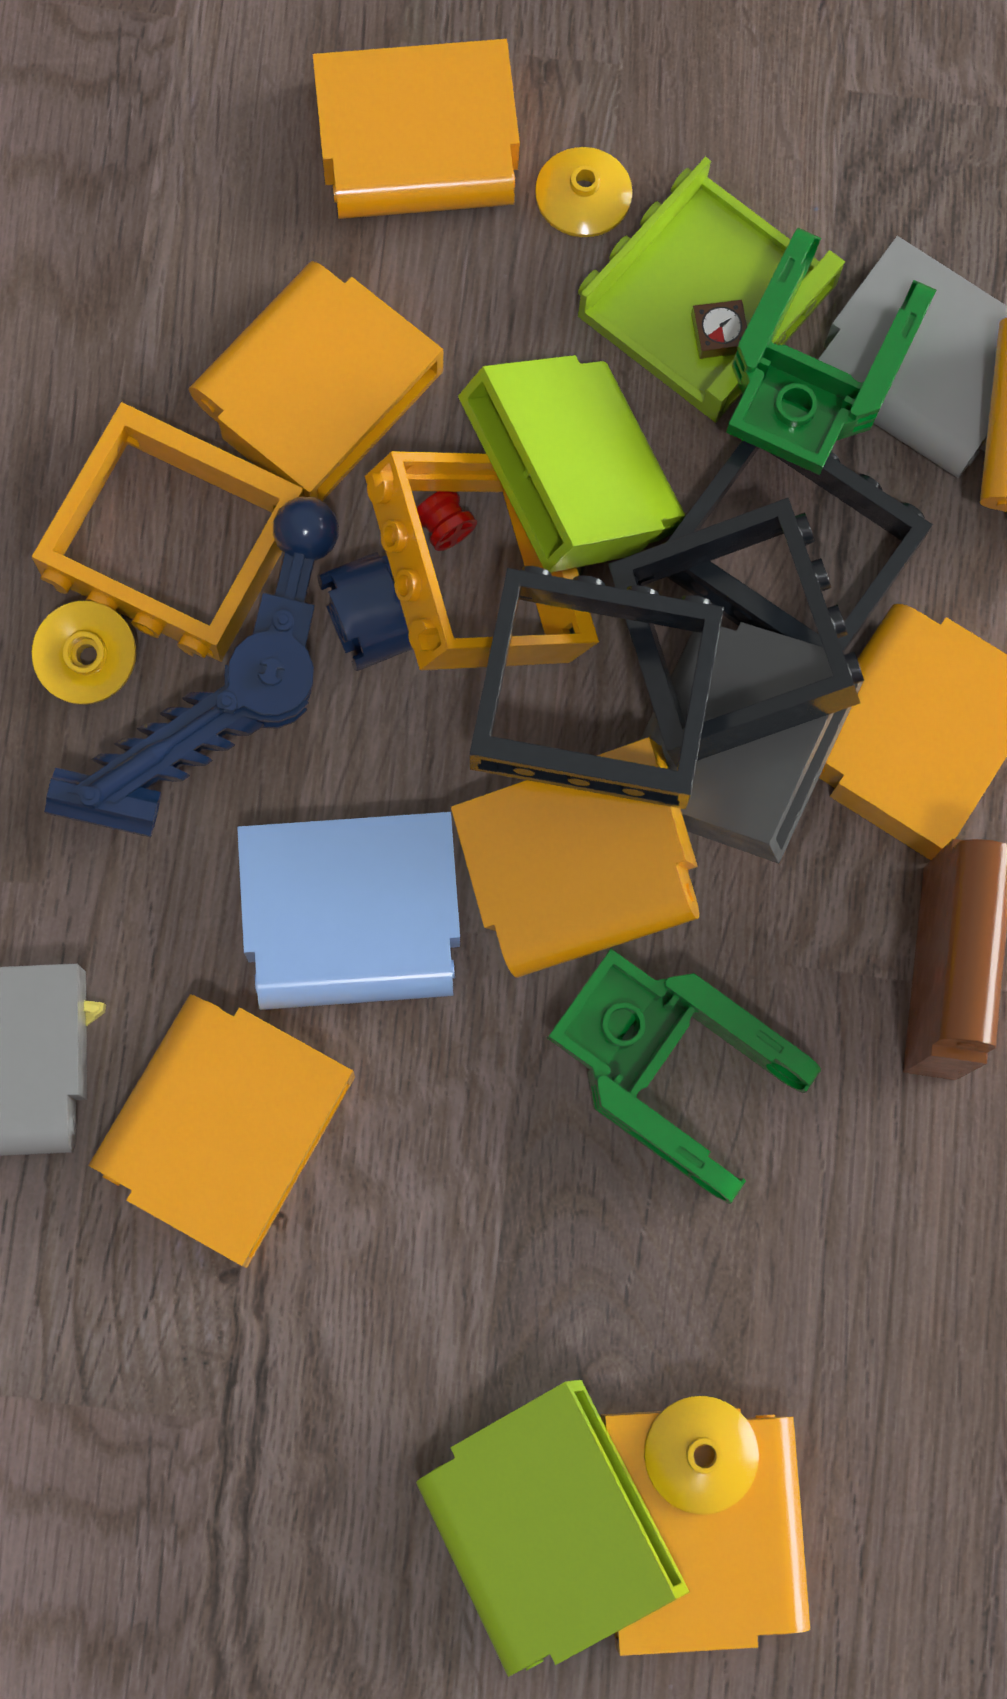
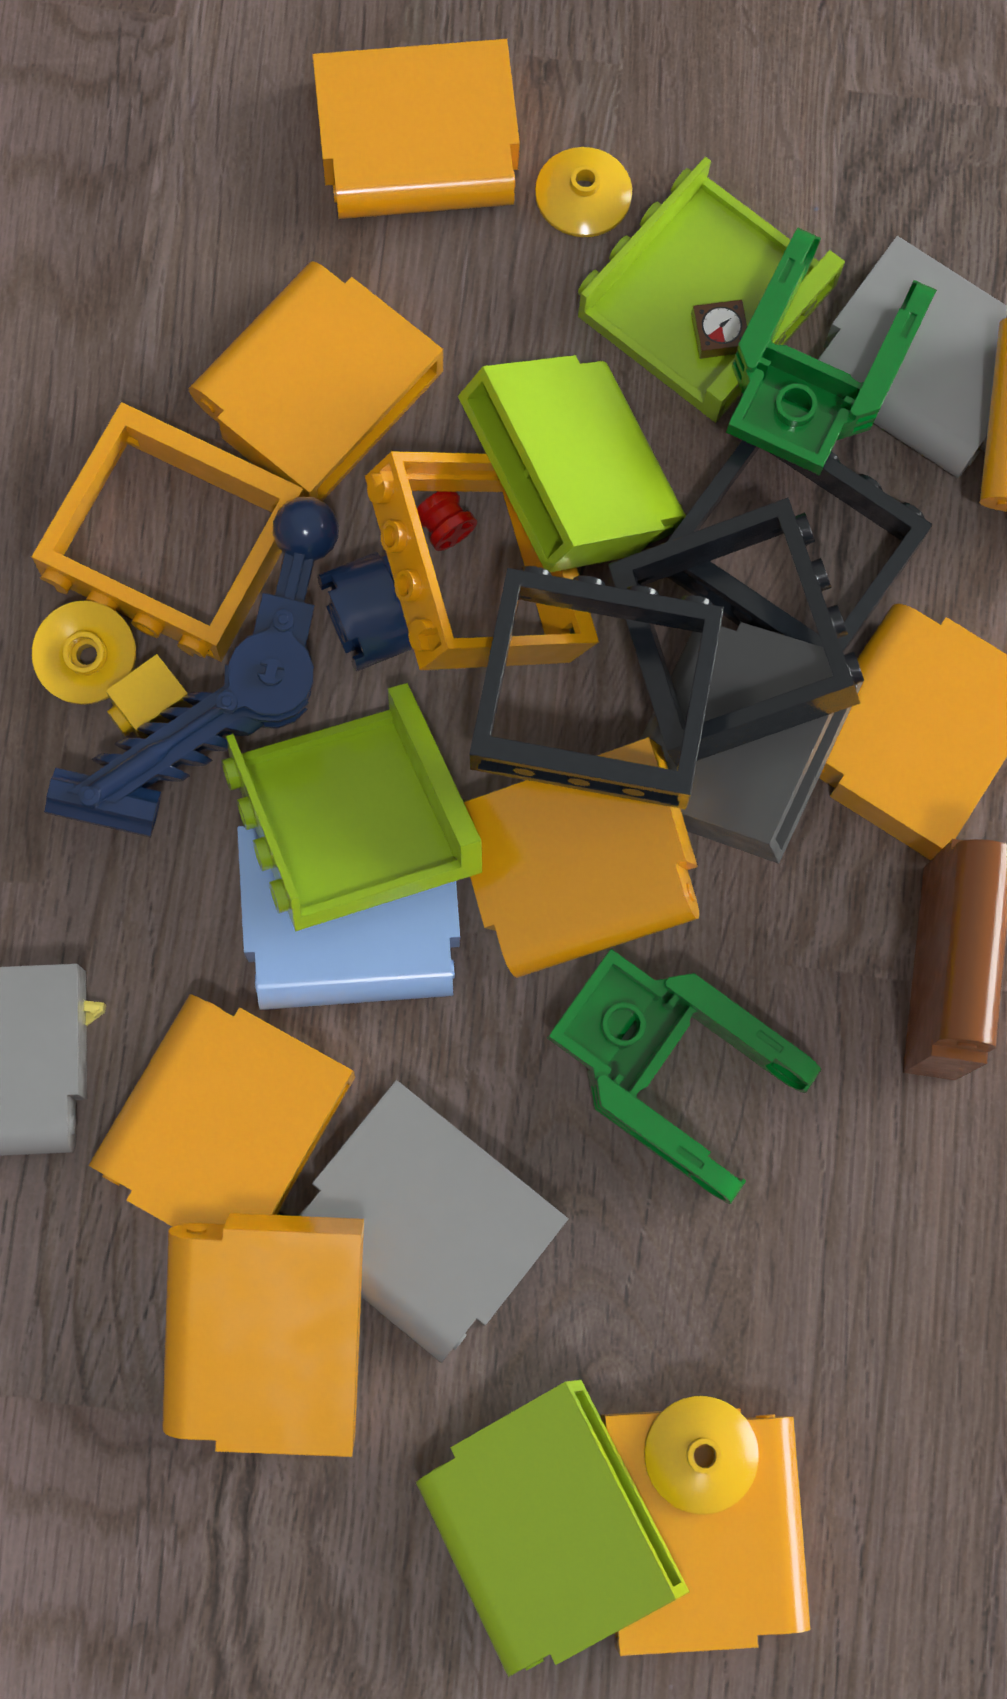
(143, 695): none -> yellow brick
(264, 1333): none -> light orange piece
(354, 814): none -> lime panel
(440, 1220): none -> light grey piece

